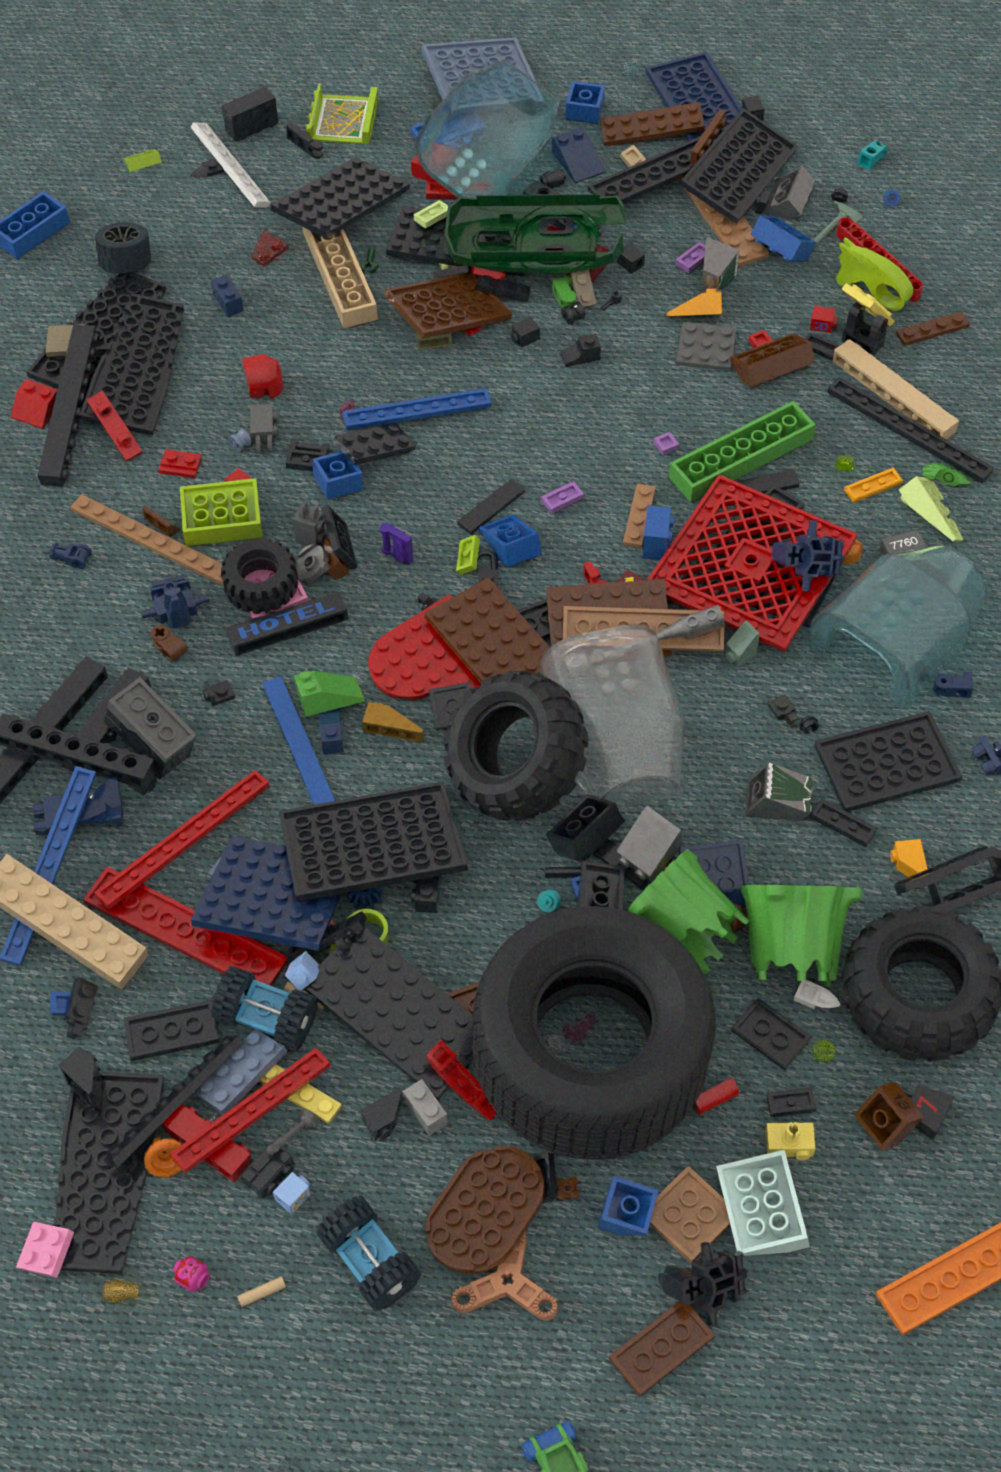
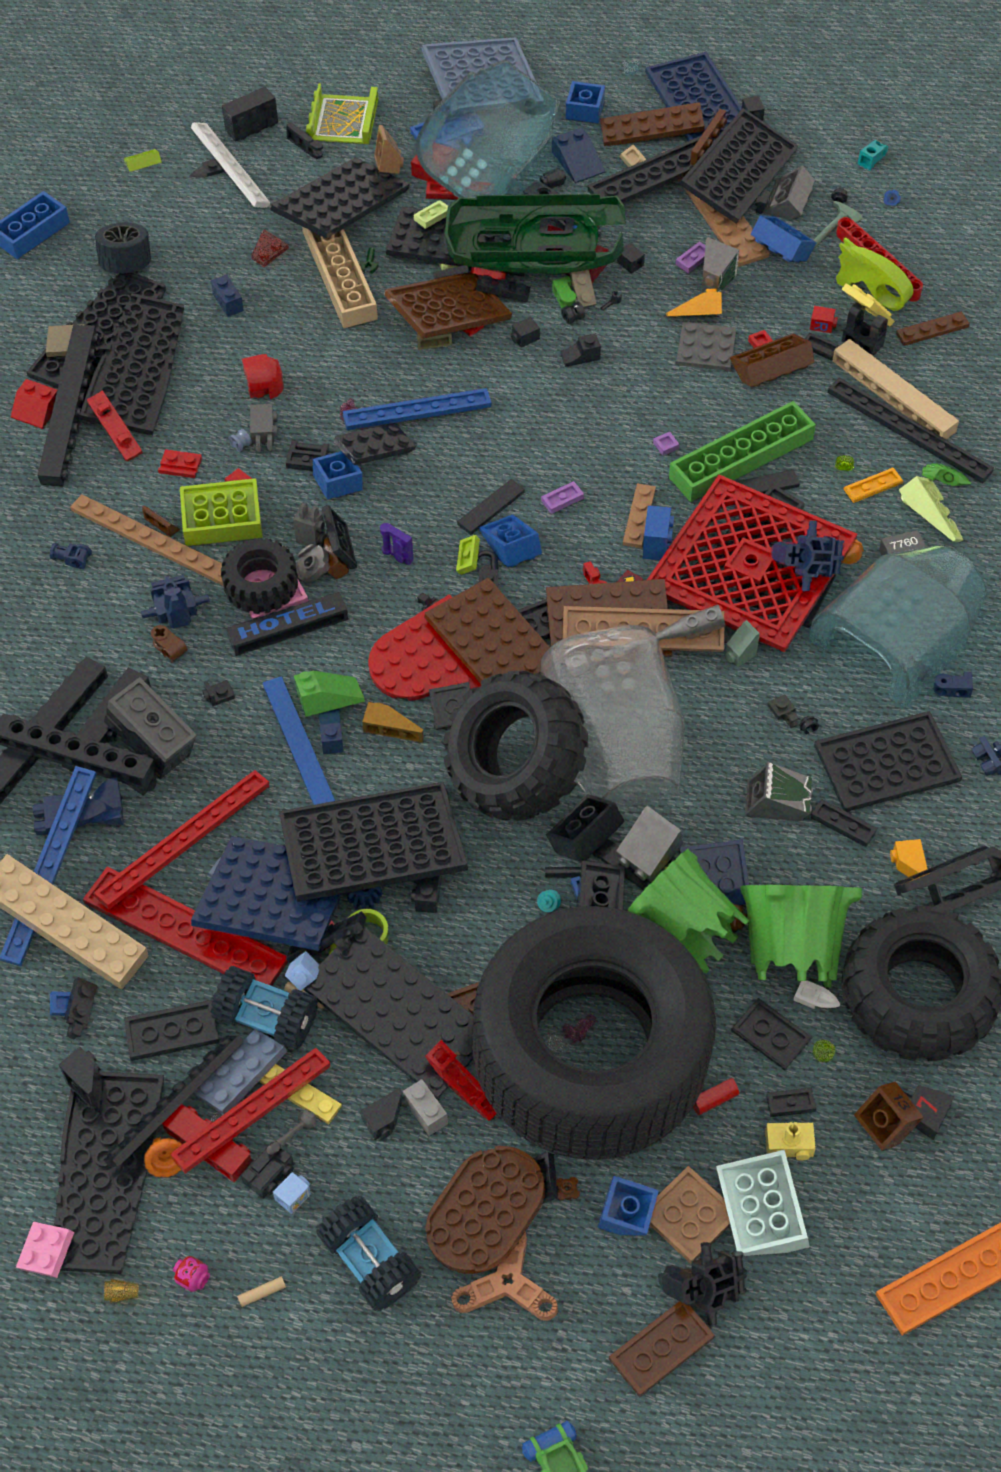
(387, 153): none -> medium nougat slope

